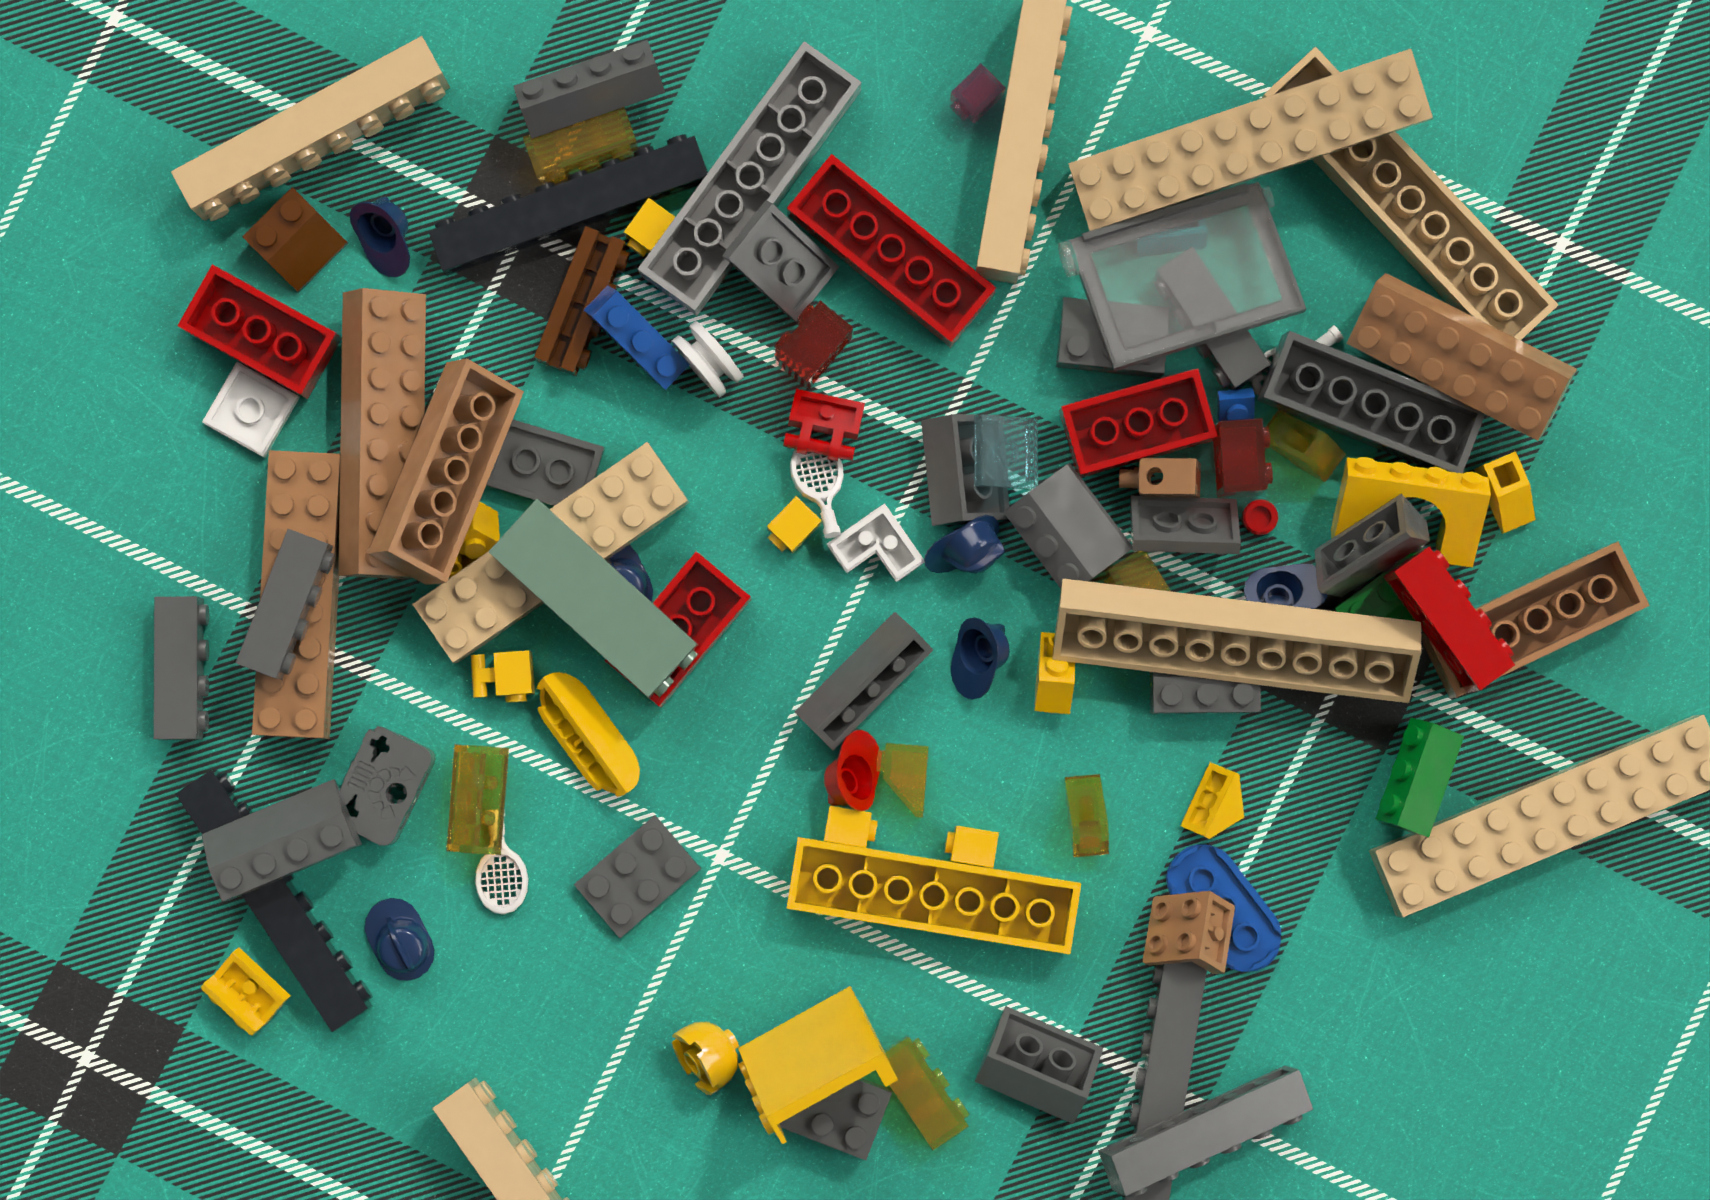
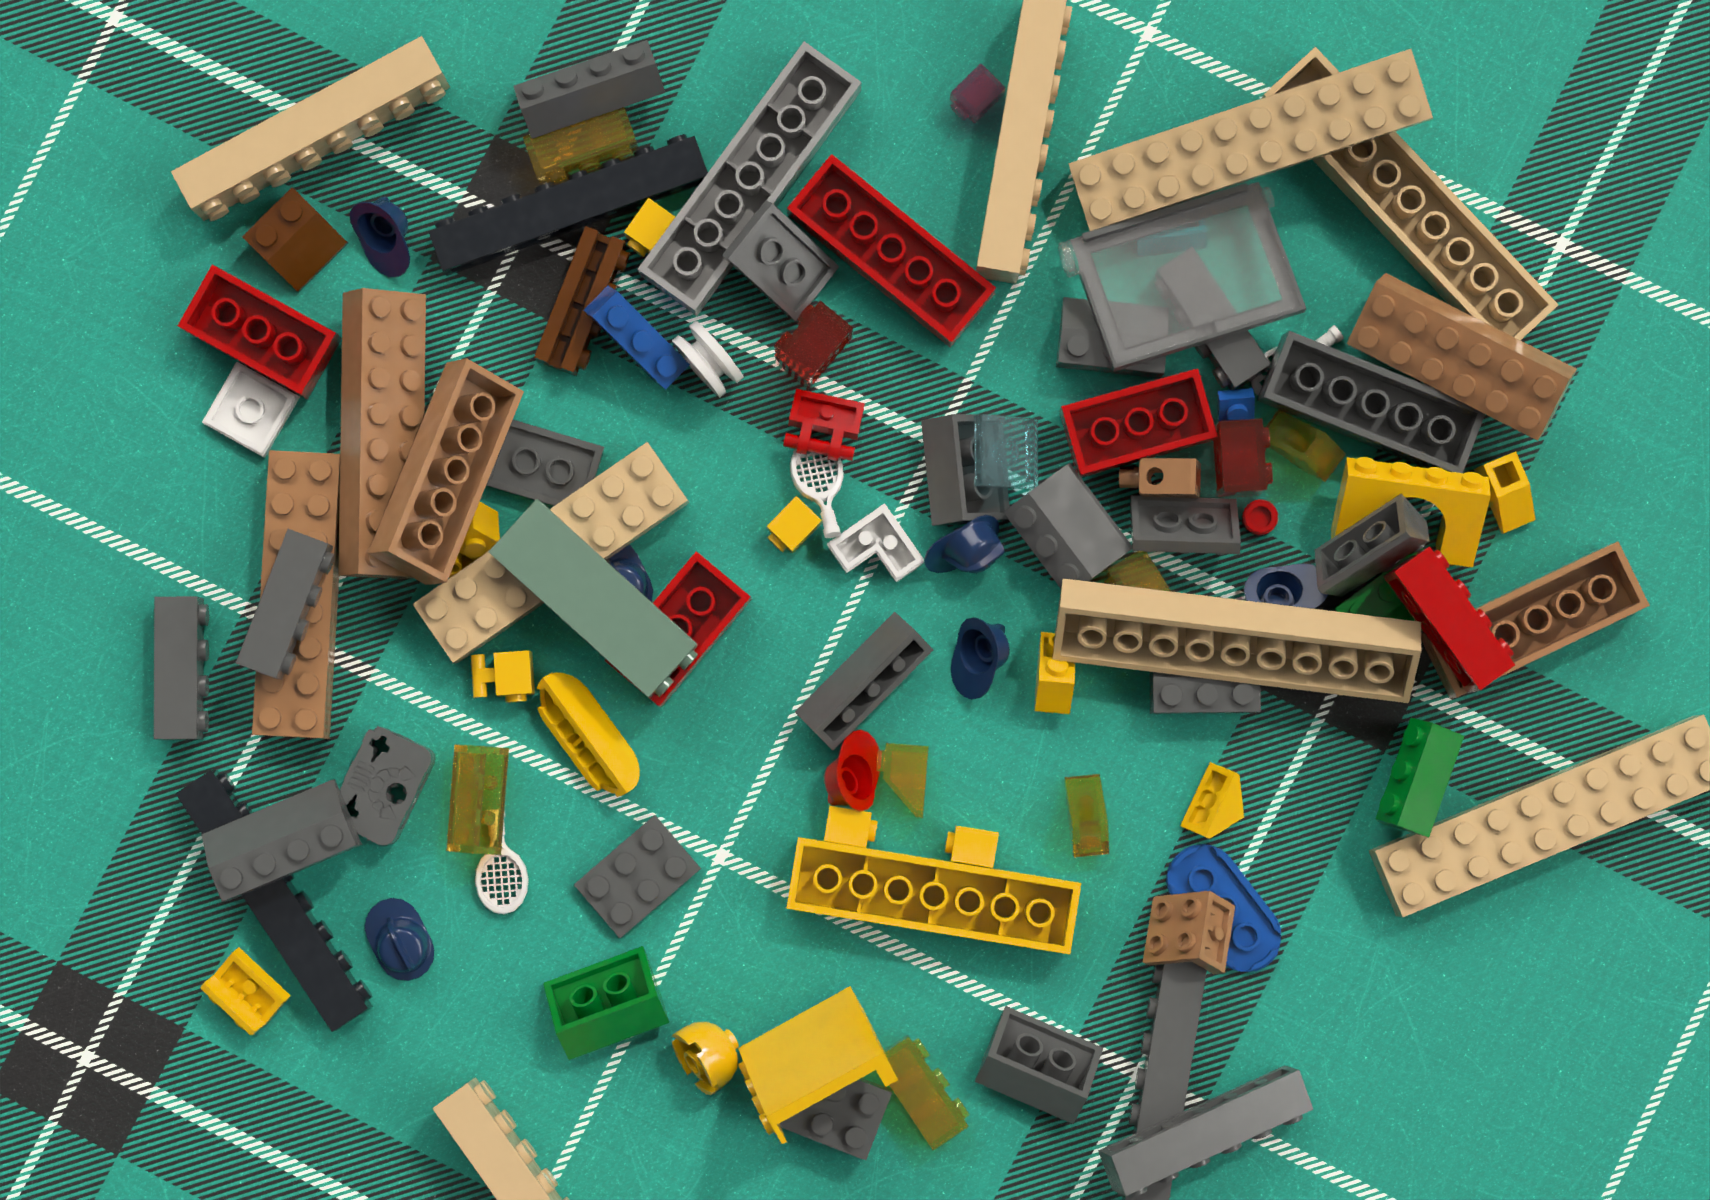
(605, 1003): none -> green slope

